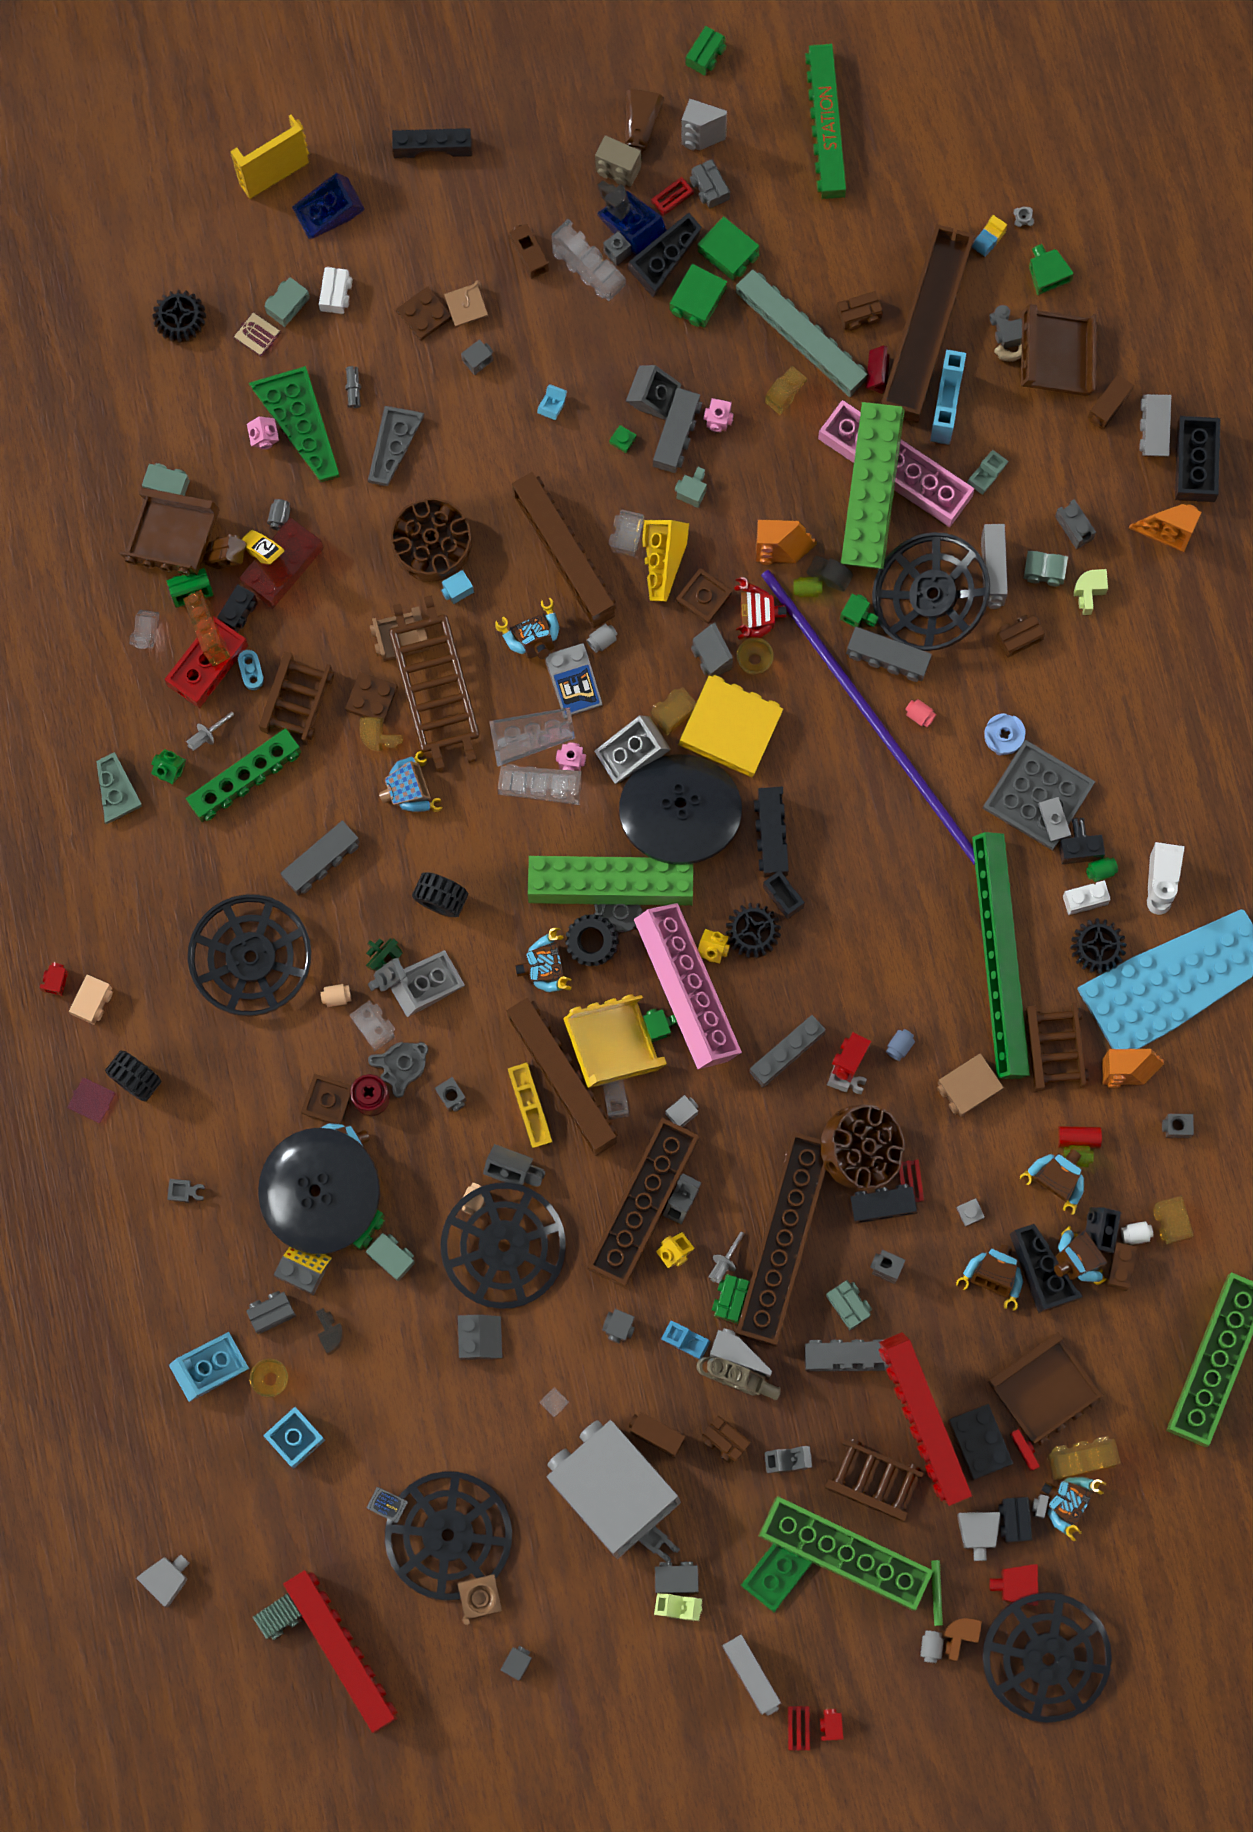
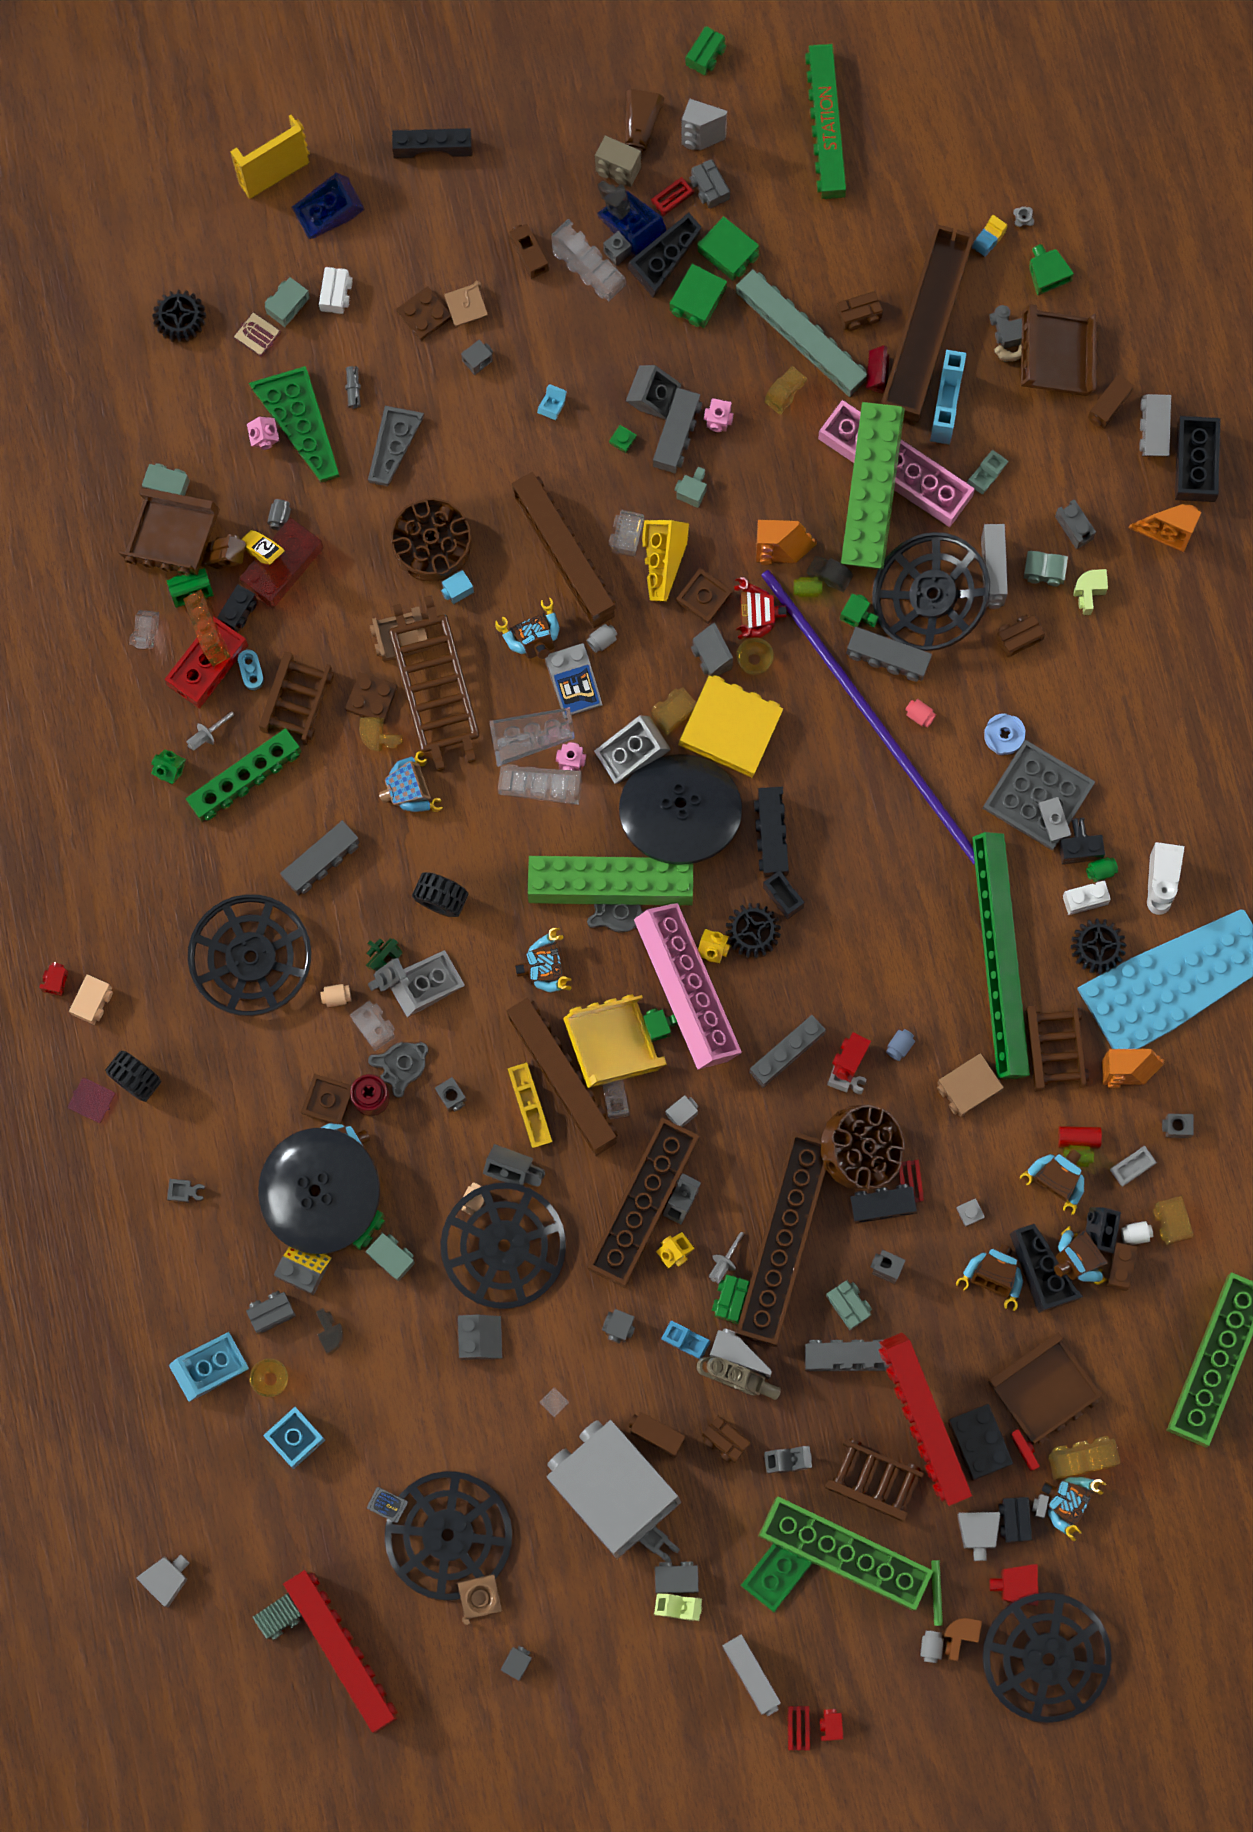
(116, 790): sand green wing -> none
(574, 940): black tyre -> none
(1133, 1166): none -> light grey plate

